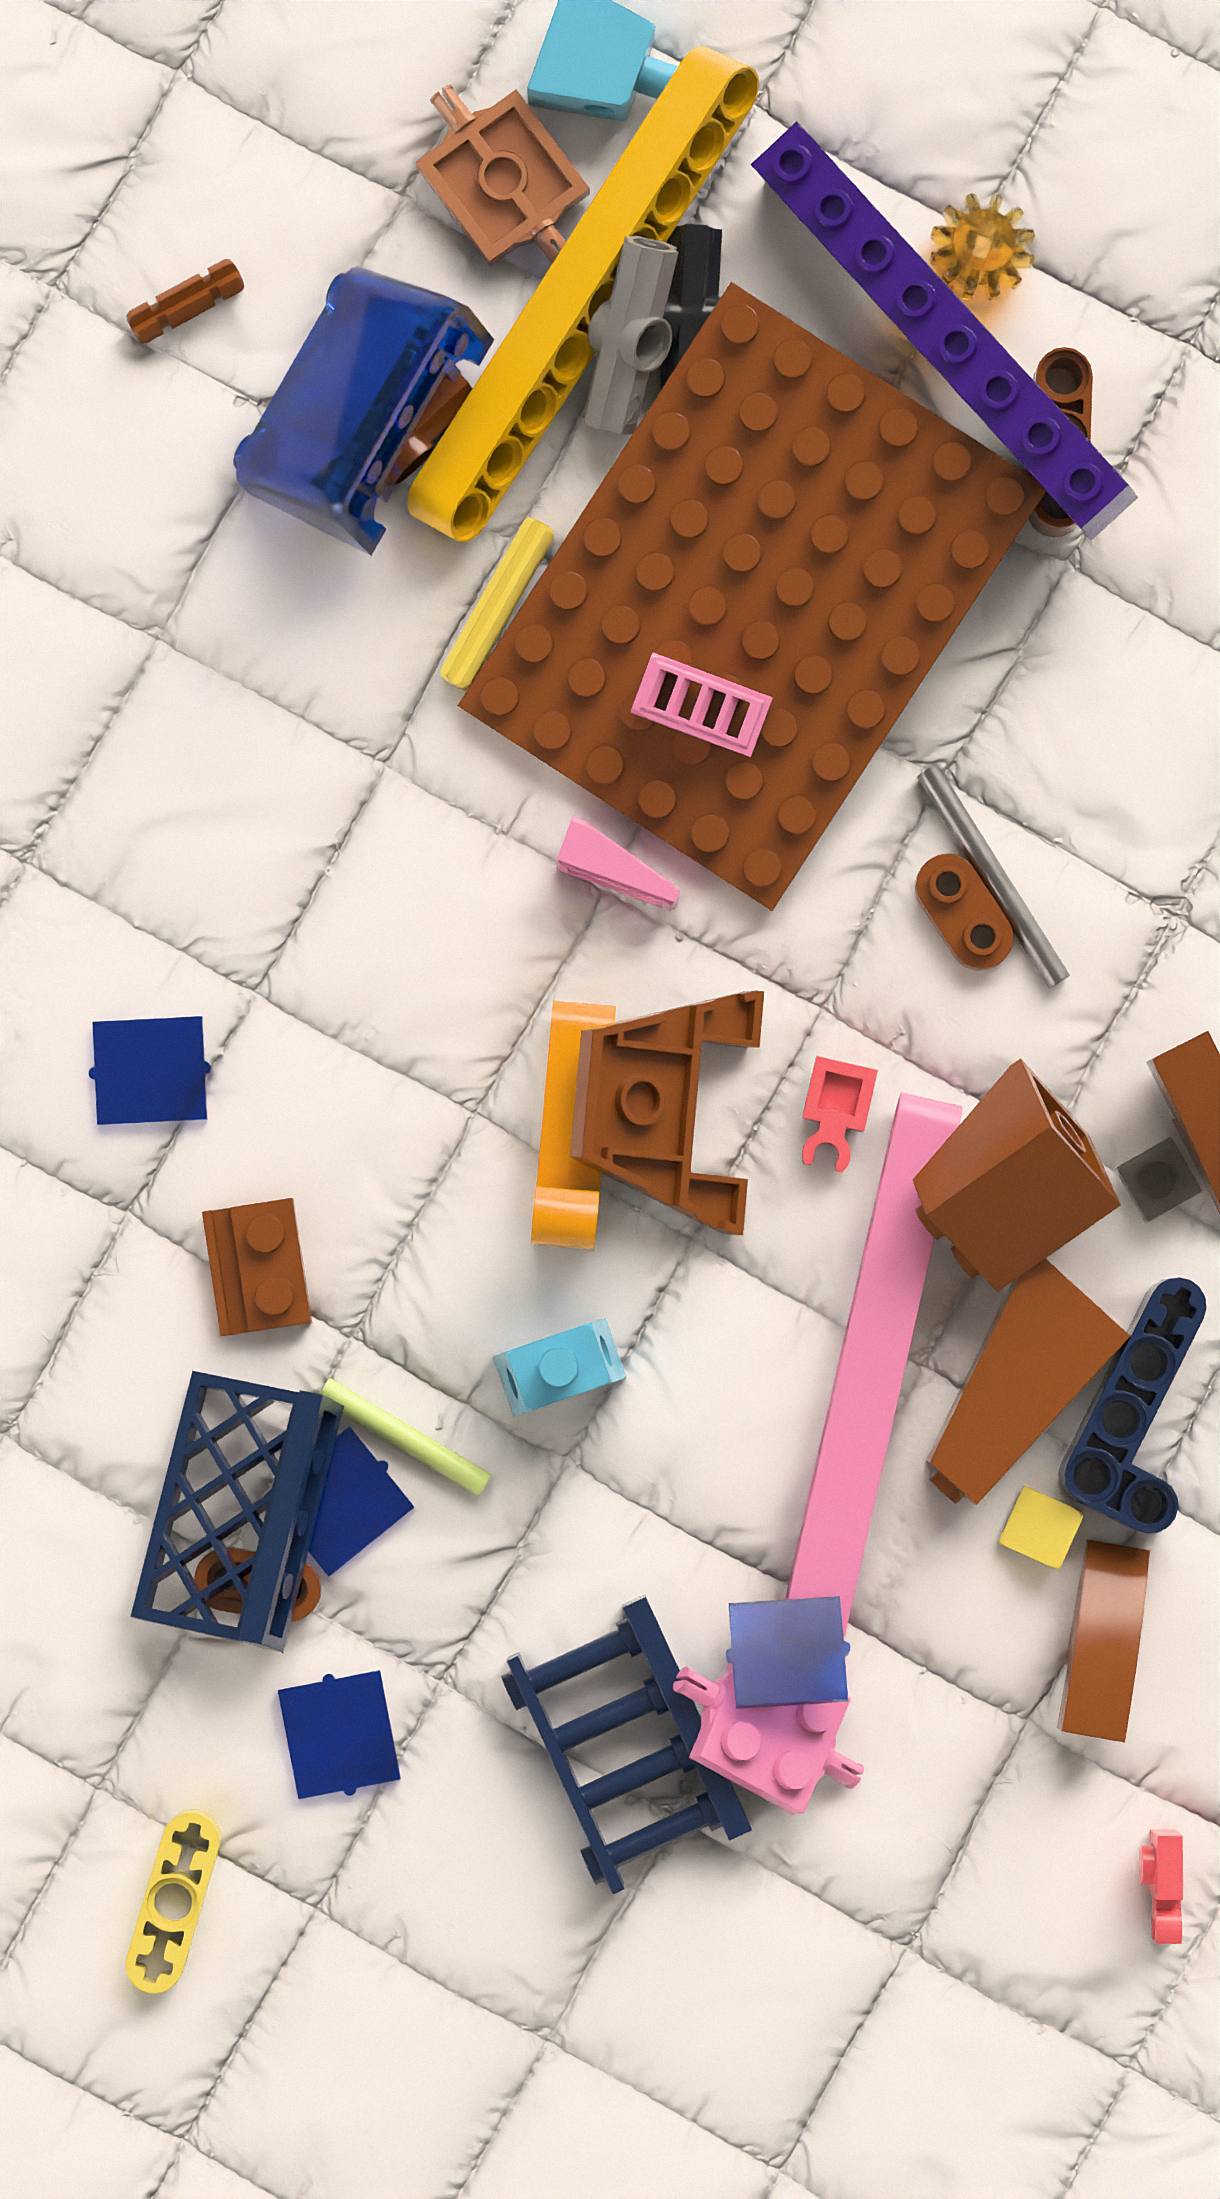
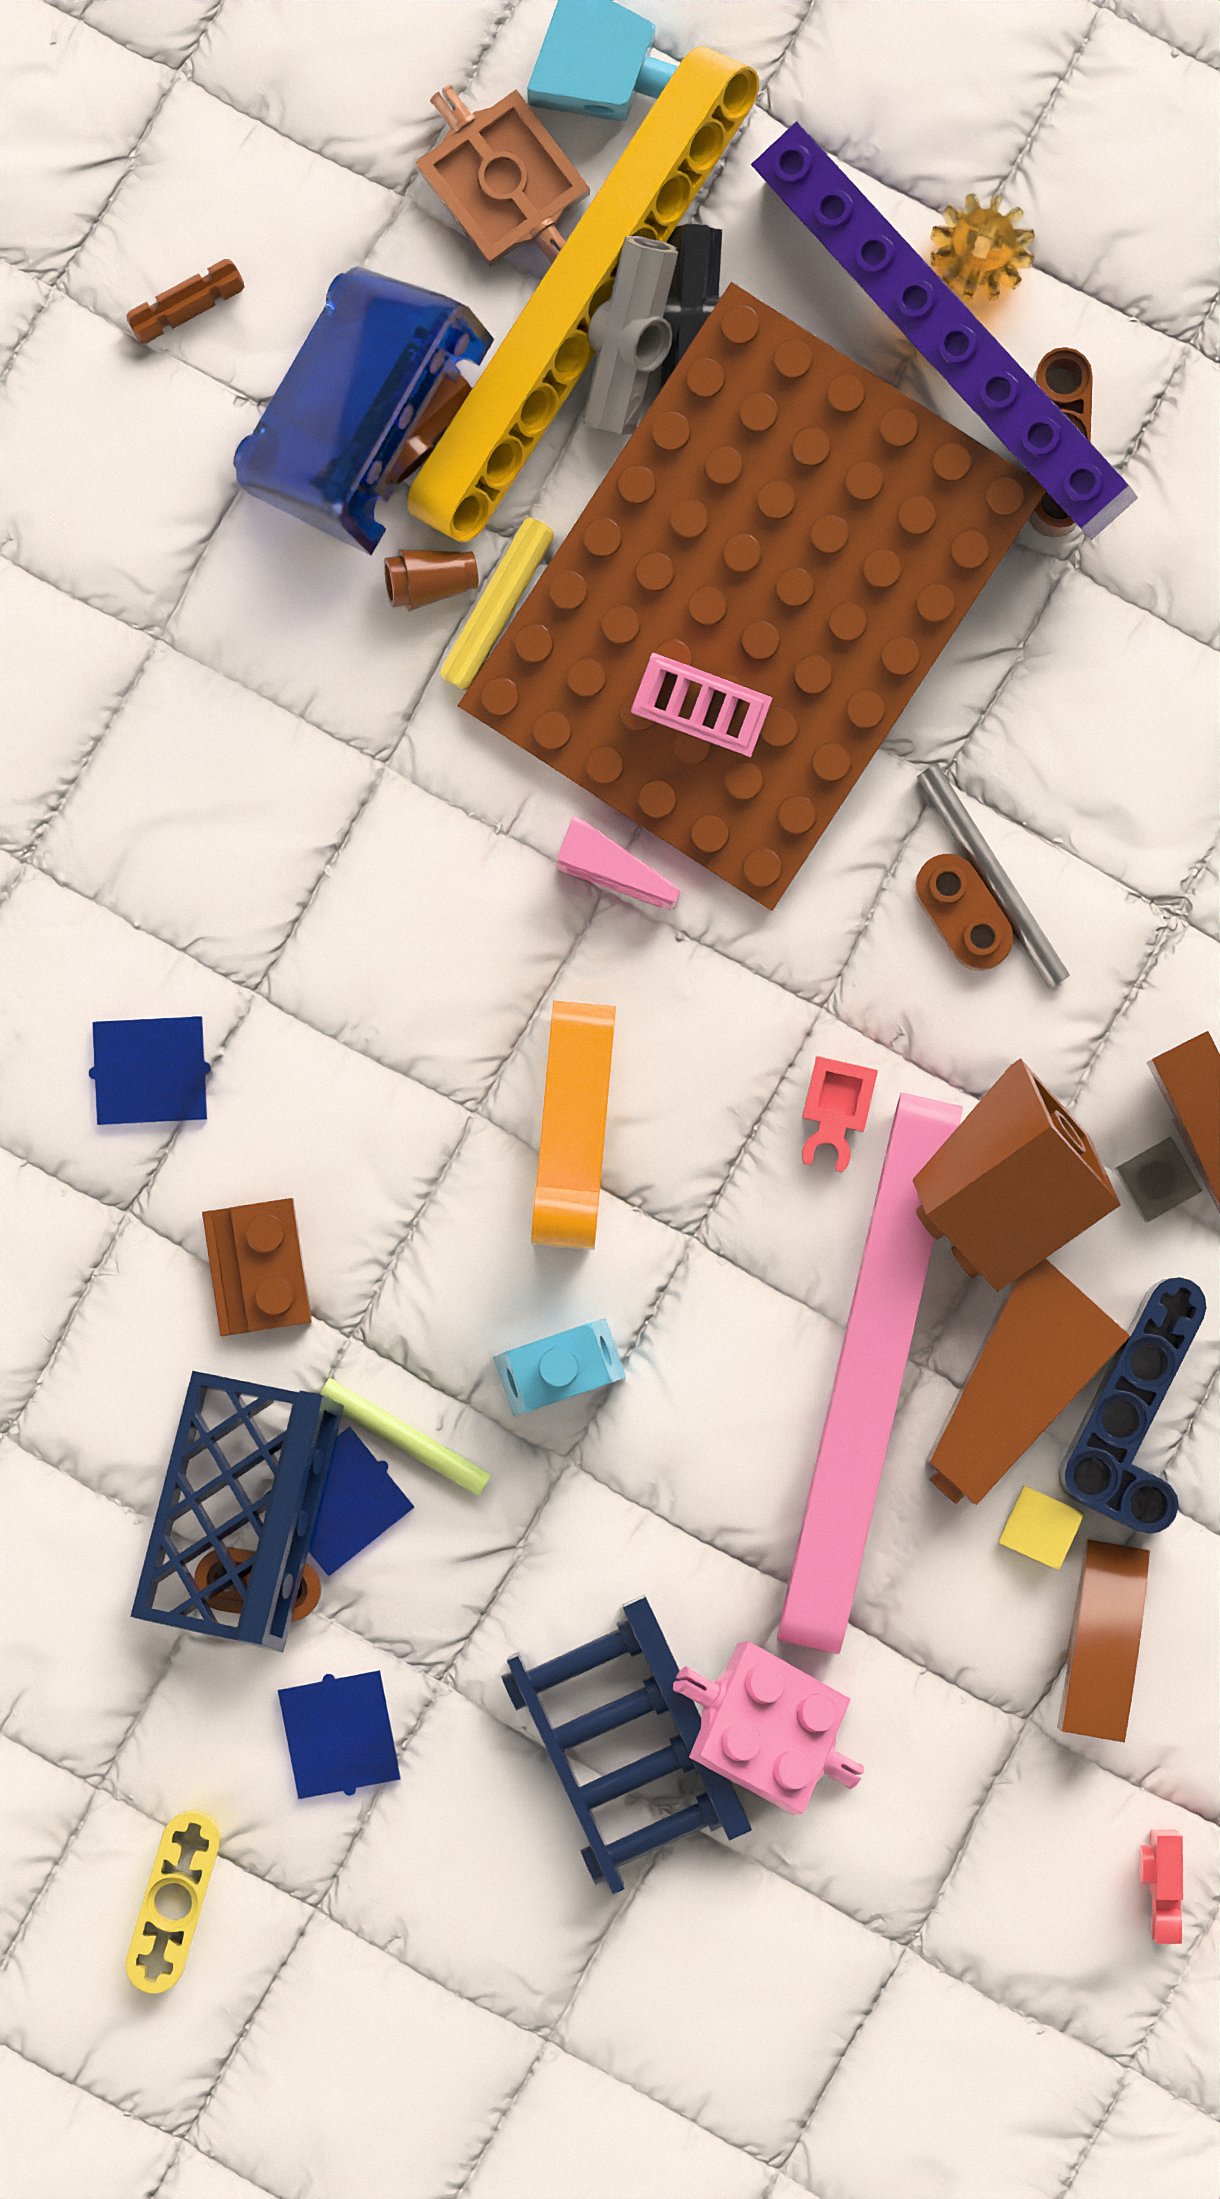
(428, 576): none -> dark orange cone
(642, 1098): dark orange wing -> none
(788, 1652): clear blue piece -> none

